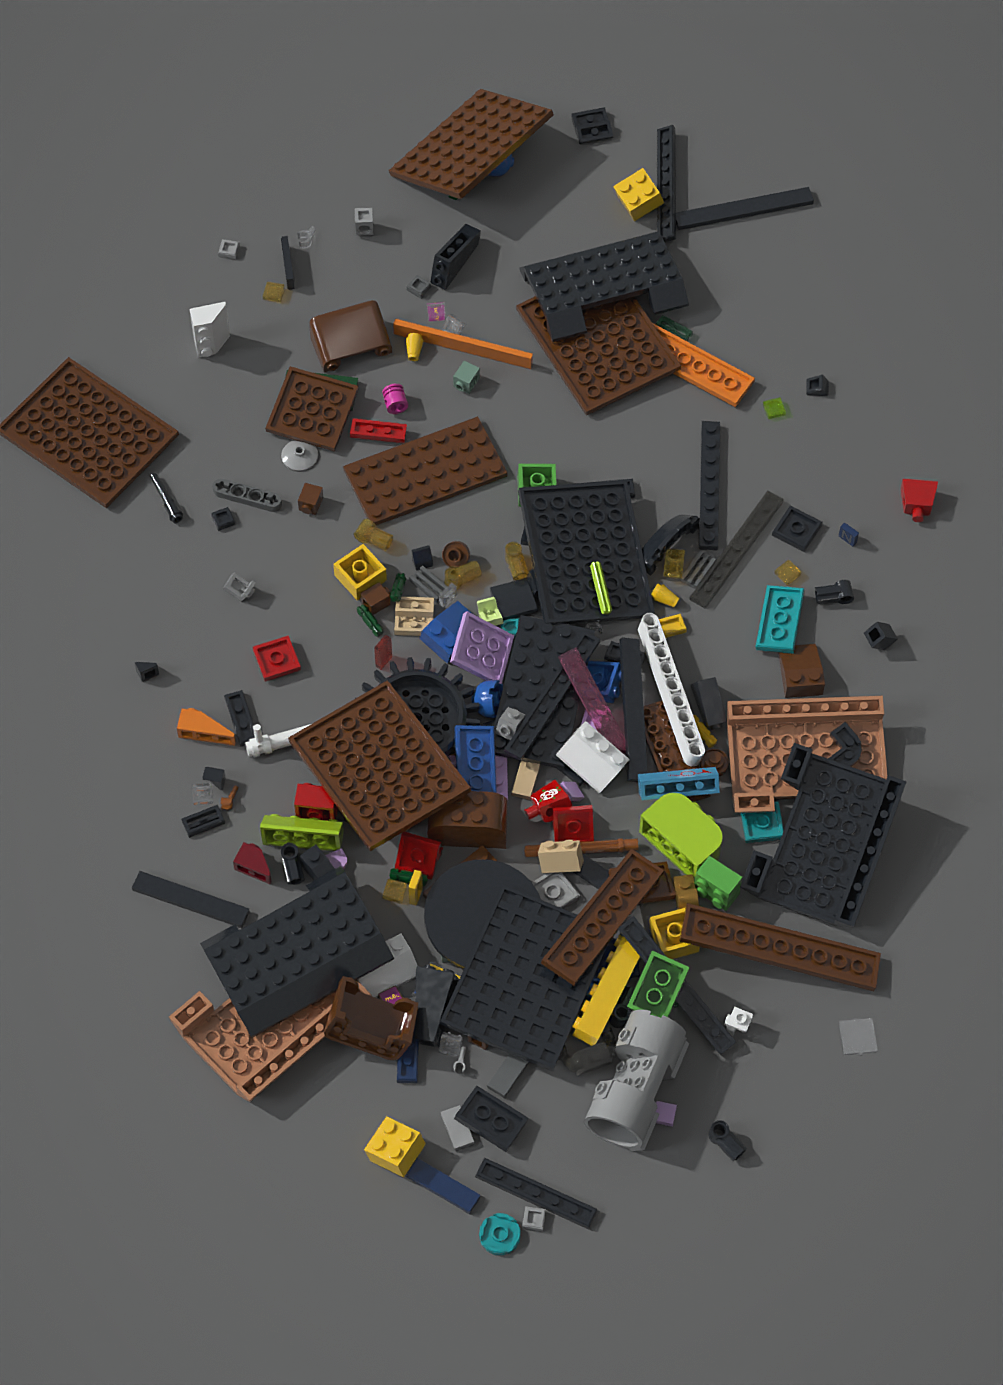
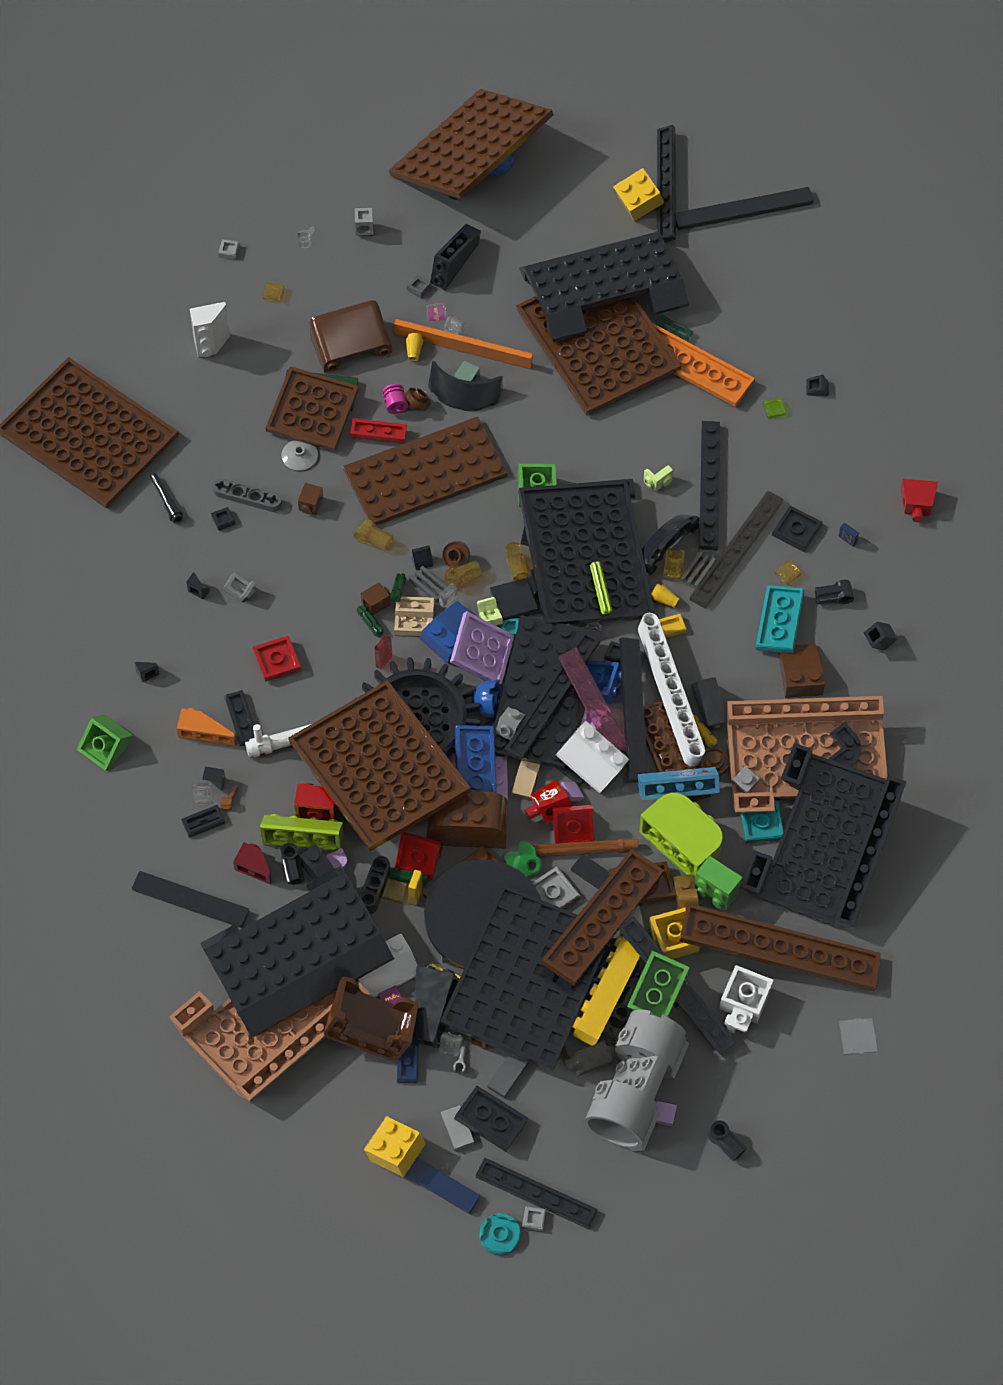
(104, 741): none -> bright green slope
(196, 588): none -> black slope
(287, 262): black tile -> none
(359, 571): yellow brick -> none
(375, 876): none -> black beam
(417, 399): none -> reddish brown plate
(463, 393): none -> black windscreen
(521, 859): none -> green plate
(560, 856): tan brick -> none
(592, 125): black slope -> none
(658, 480): none -> yellowish green bracket
(745, 780): none -> light grey plate
(747, 992): none -> white brick

